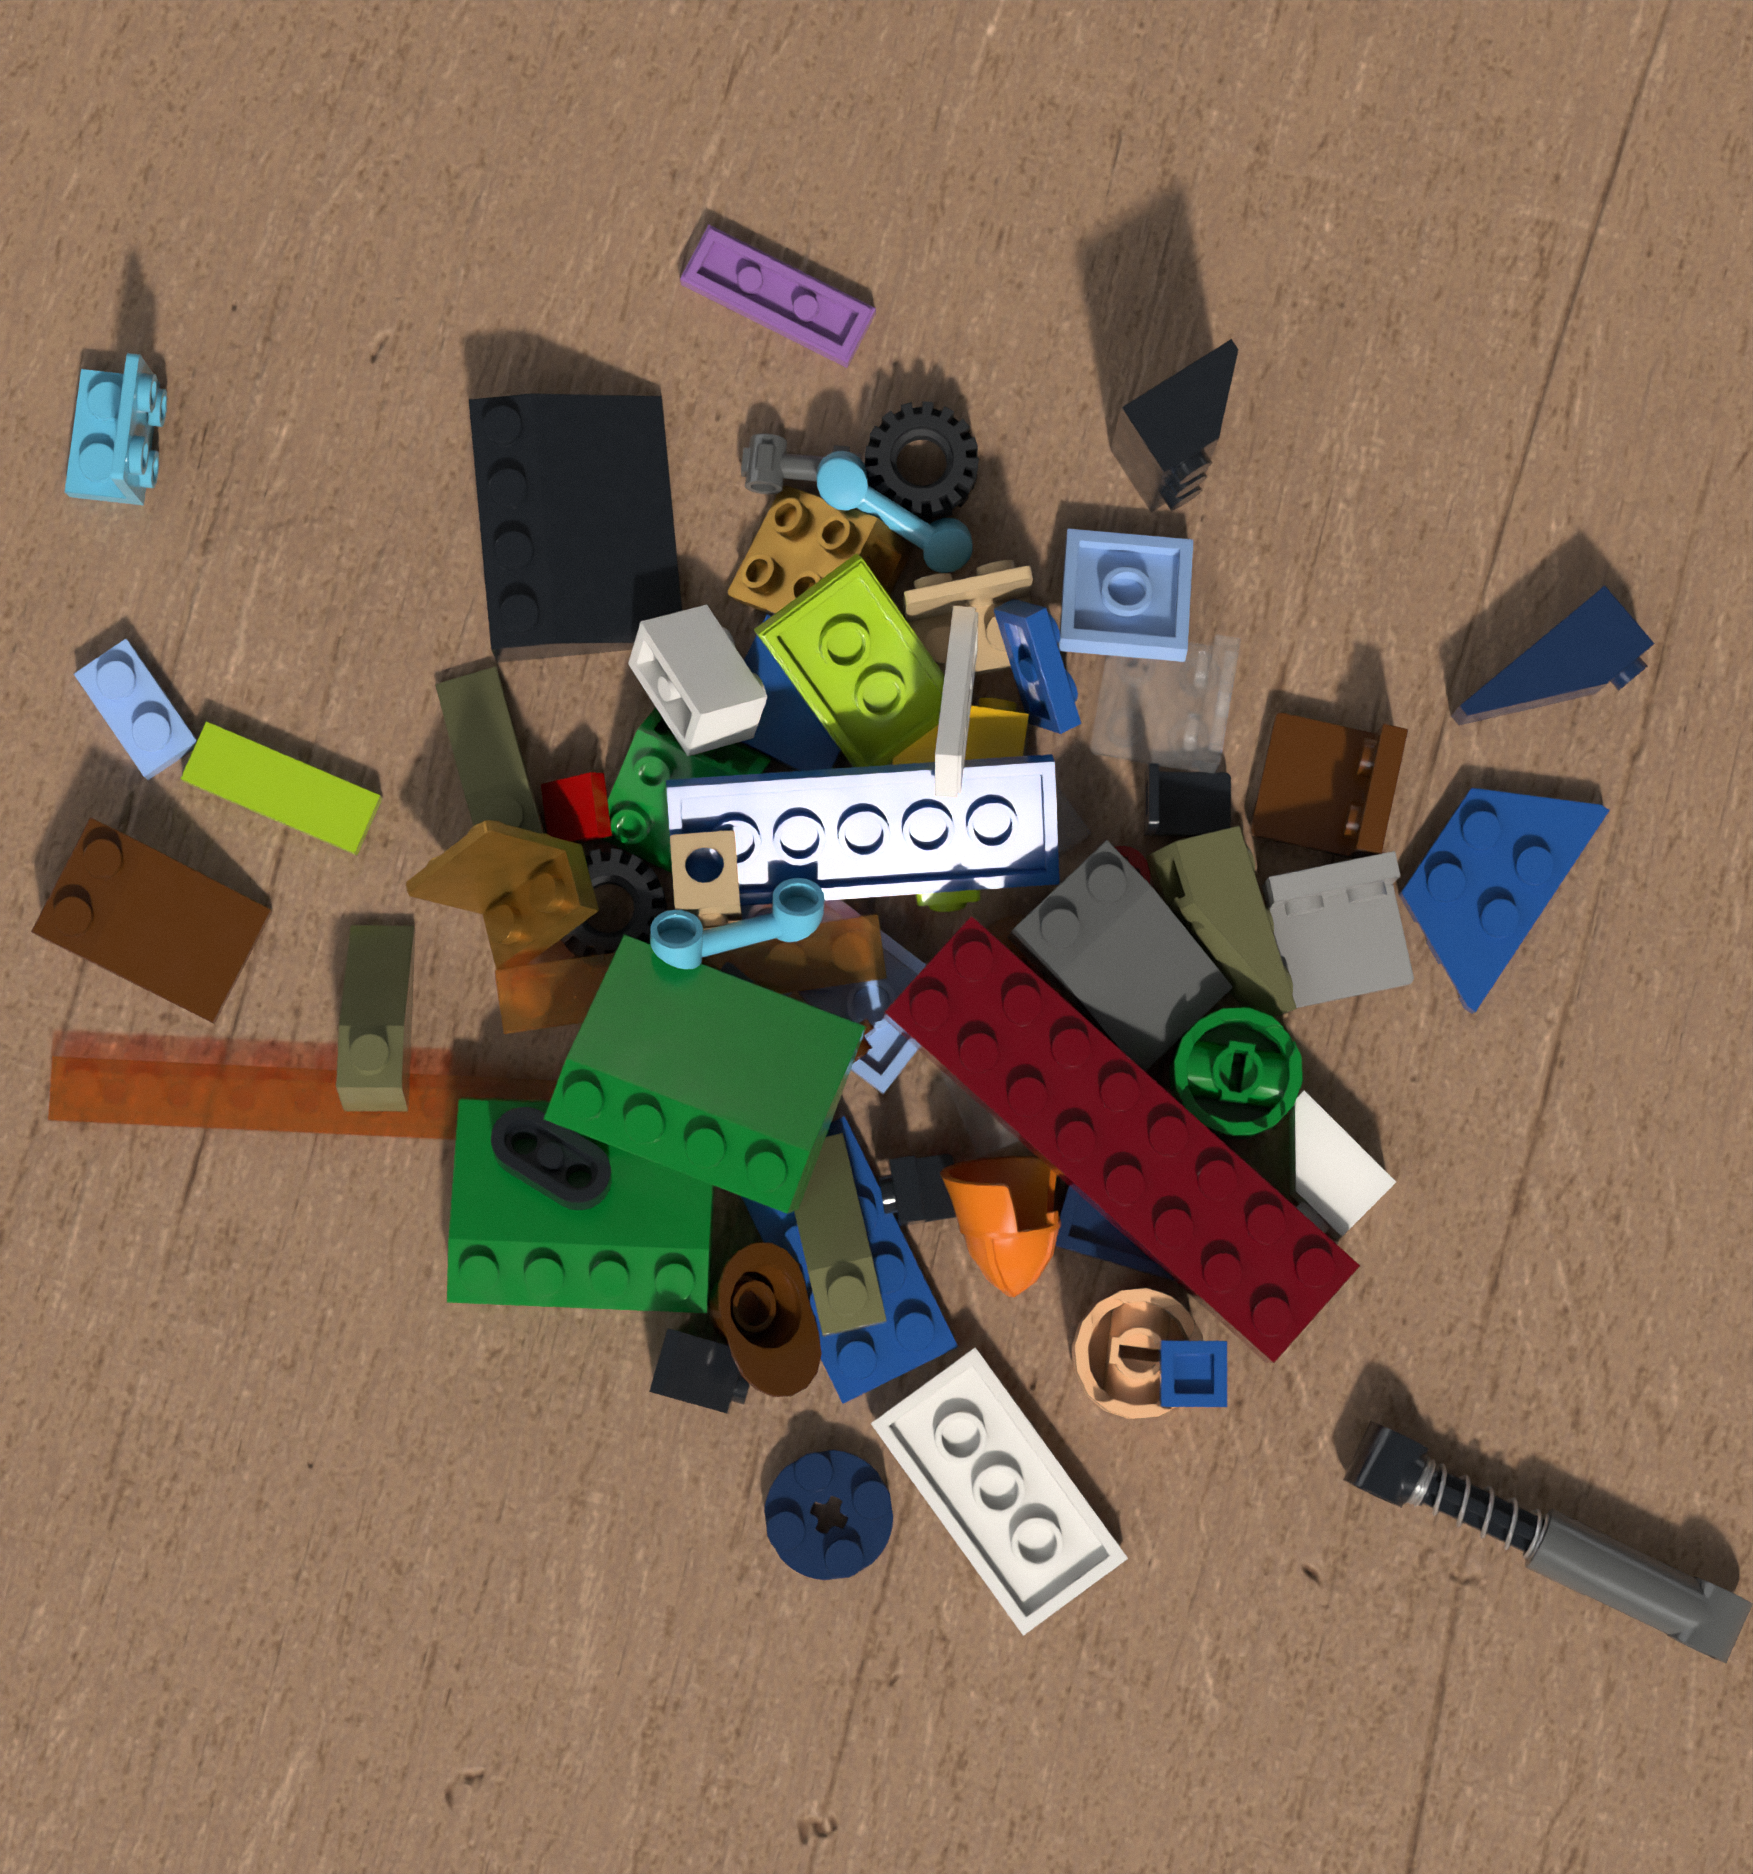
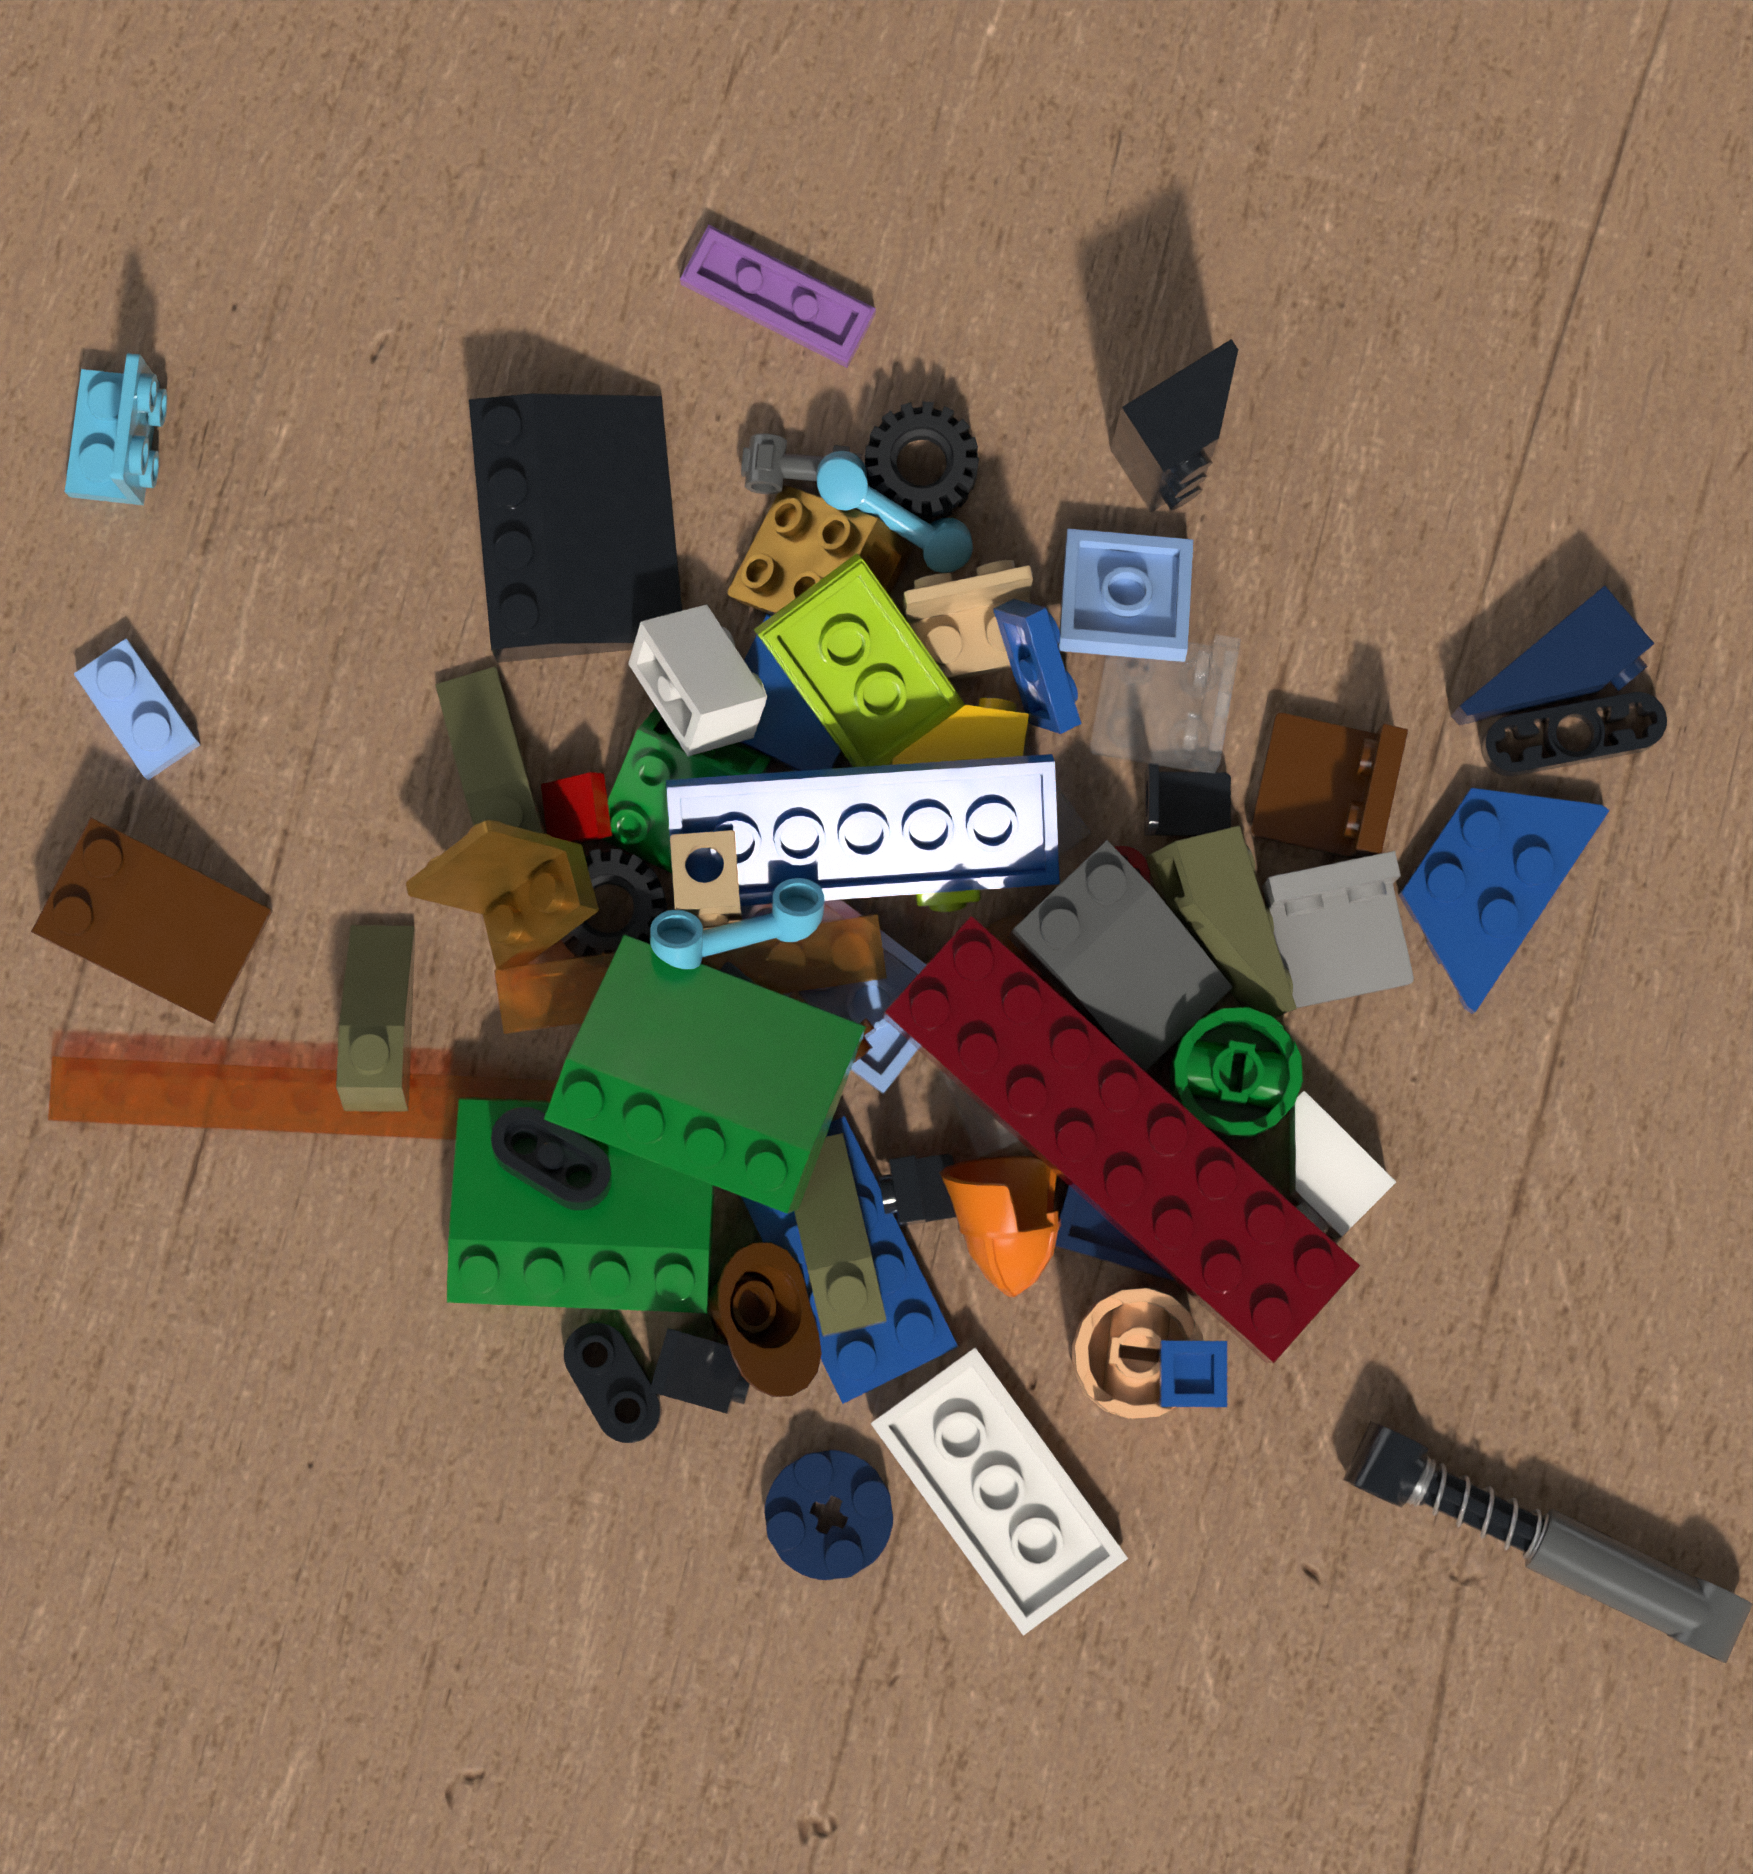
(281, 788): lime tile -> none
(613, 1381): none -> black plate
(956, 701): white tile -> none
(1616, 708): none -> black beam

